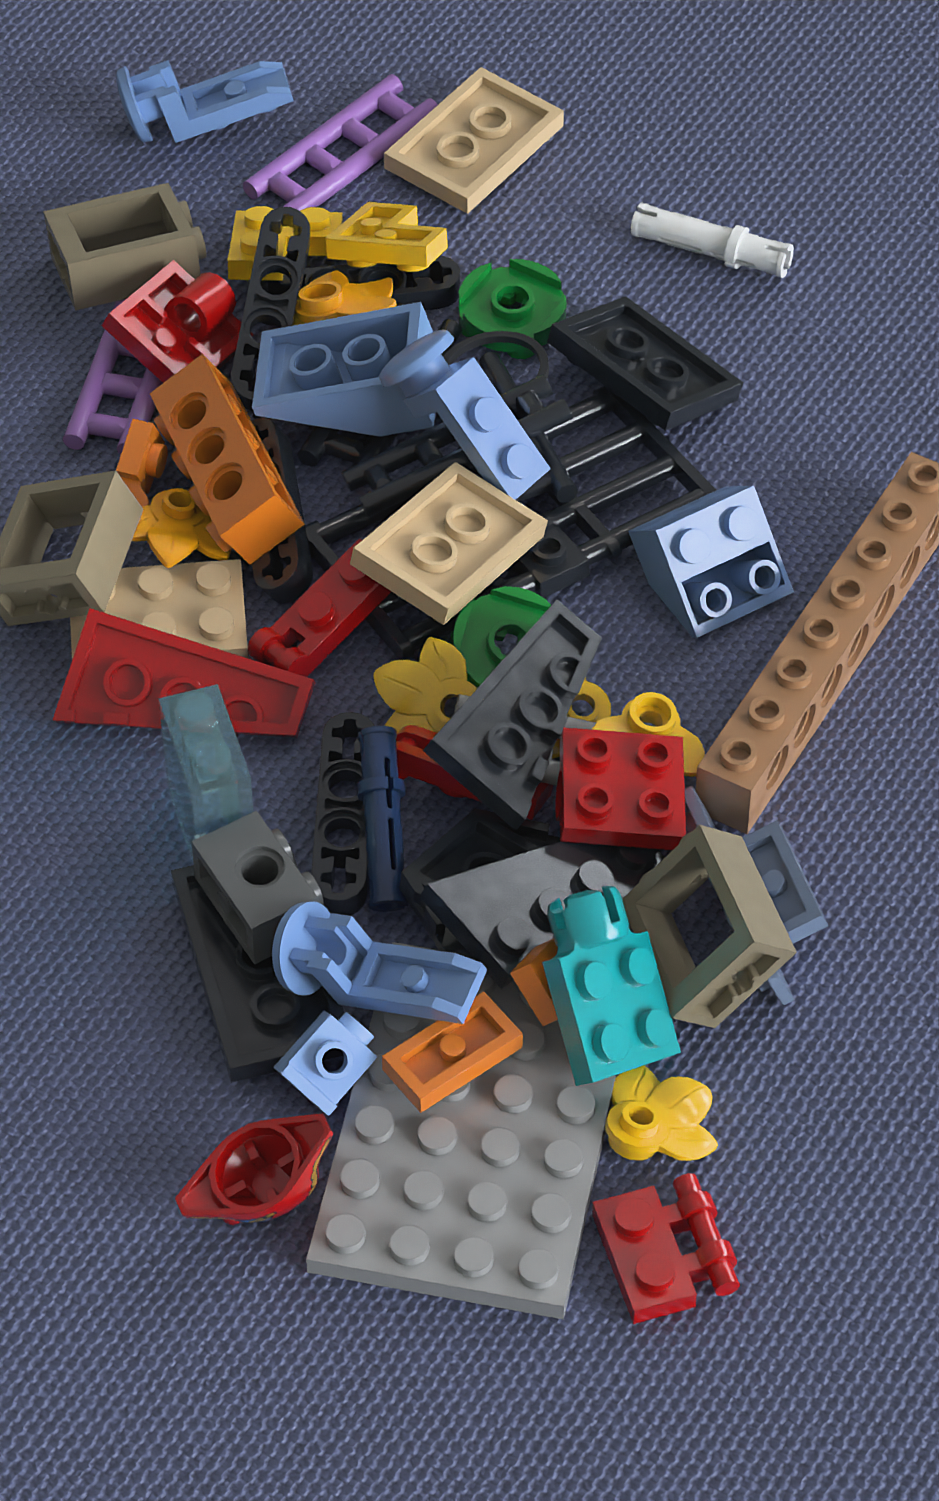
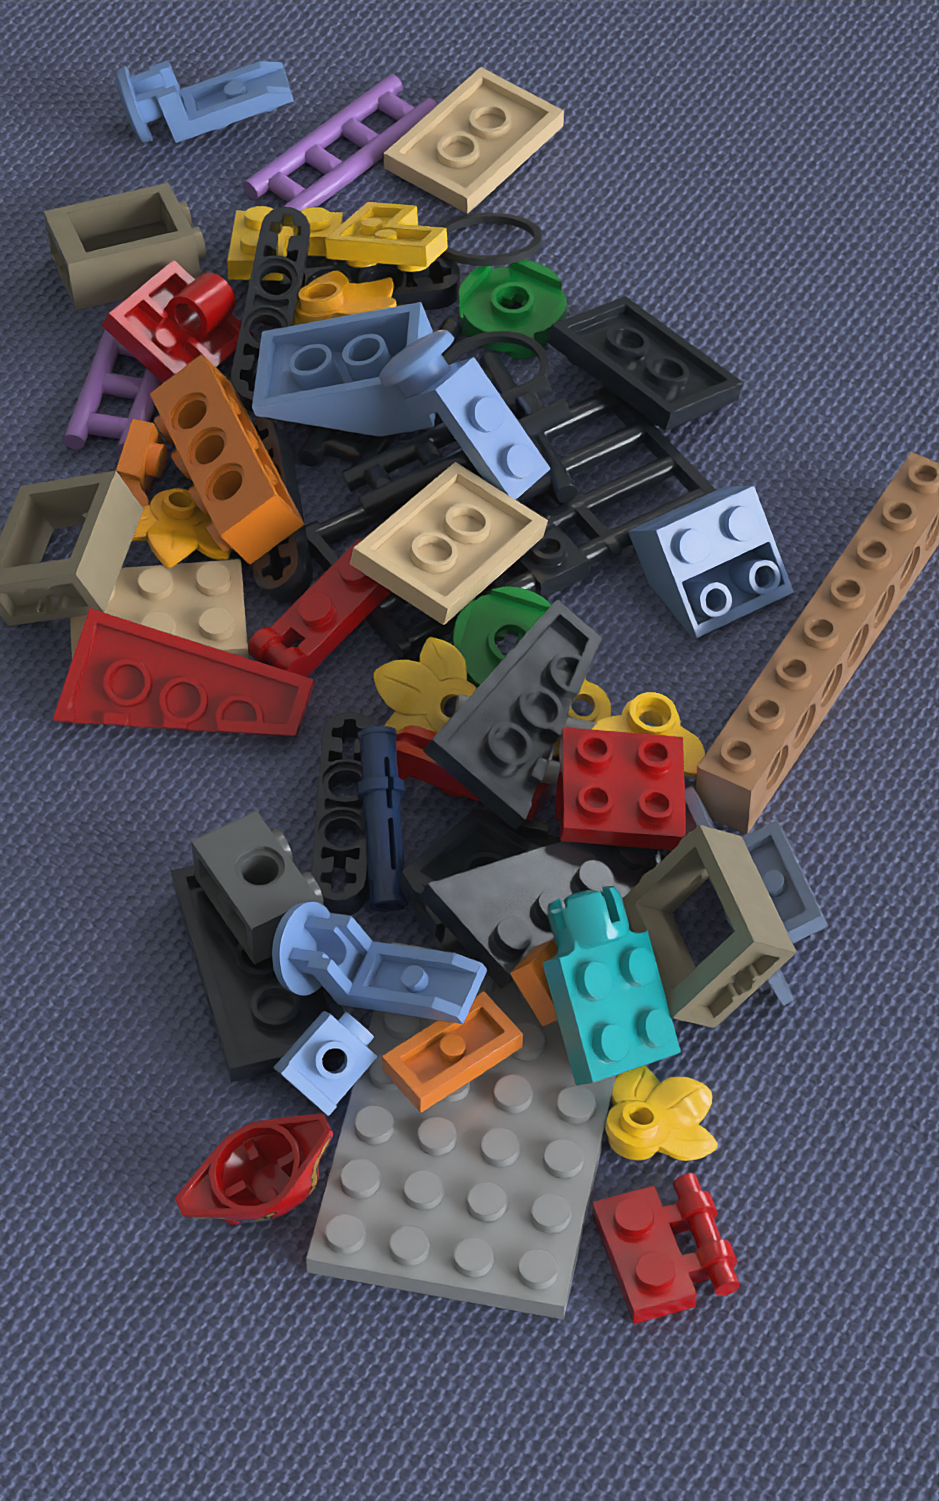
(203, 762): clear light blue brick -> none
(493, 260): none -> black piece
(732, 245): white pin -> none

